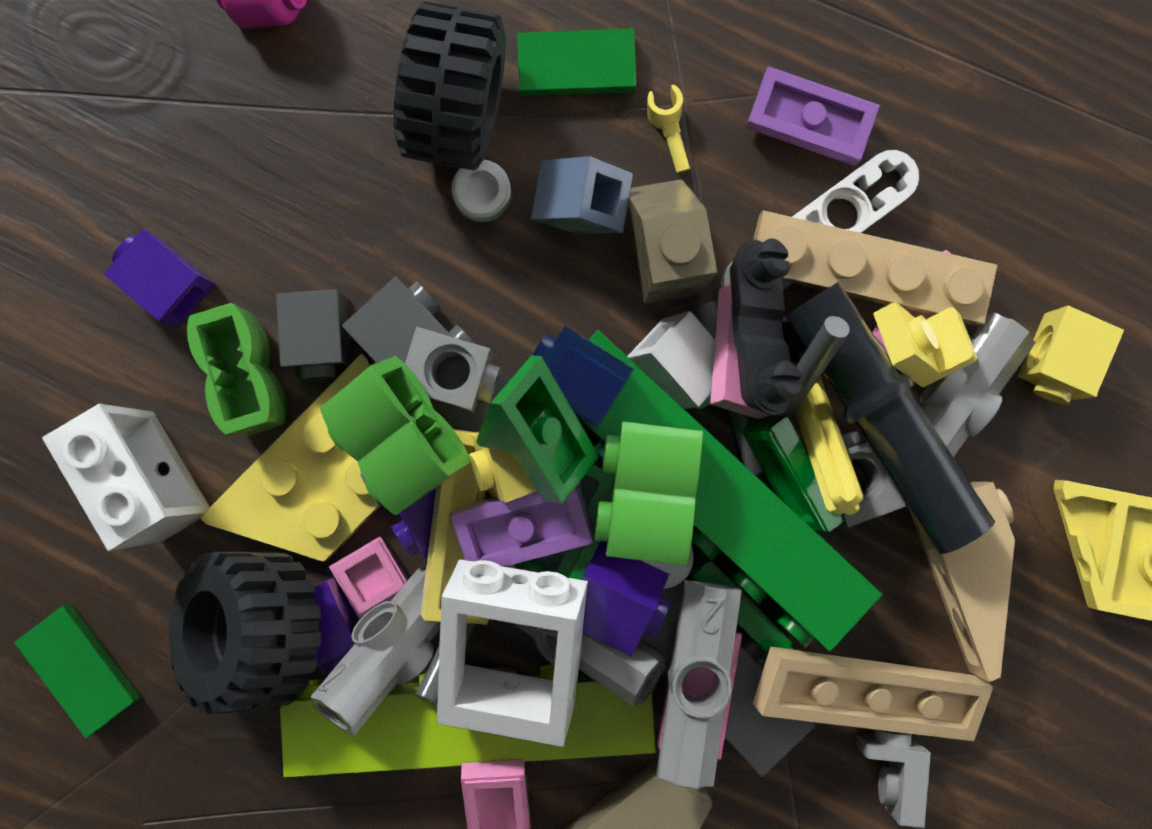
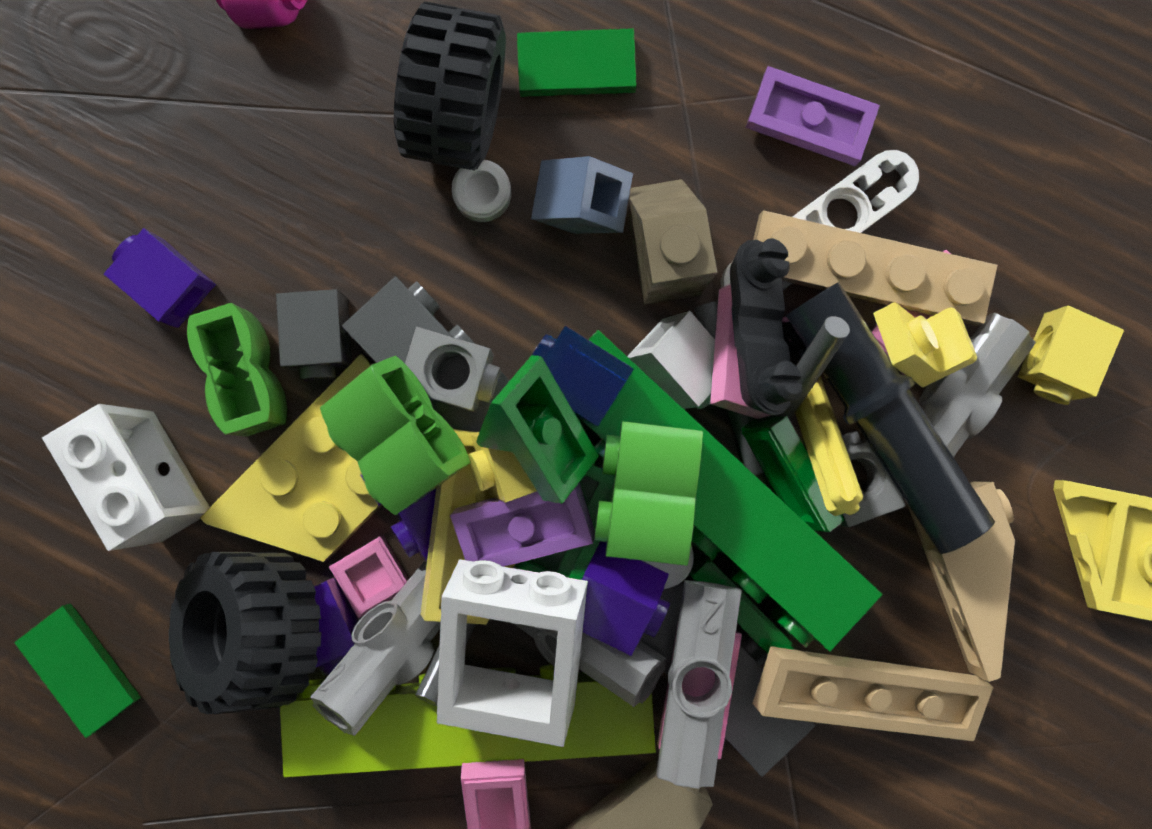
(668, 122): light yellow hand -> none
(905, 781): light grey bracket -> none

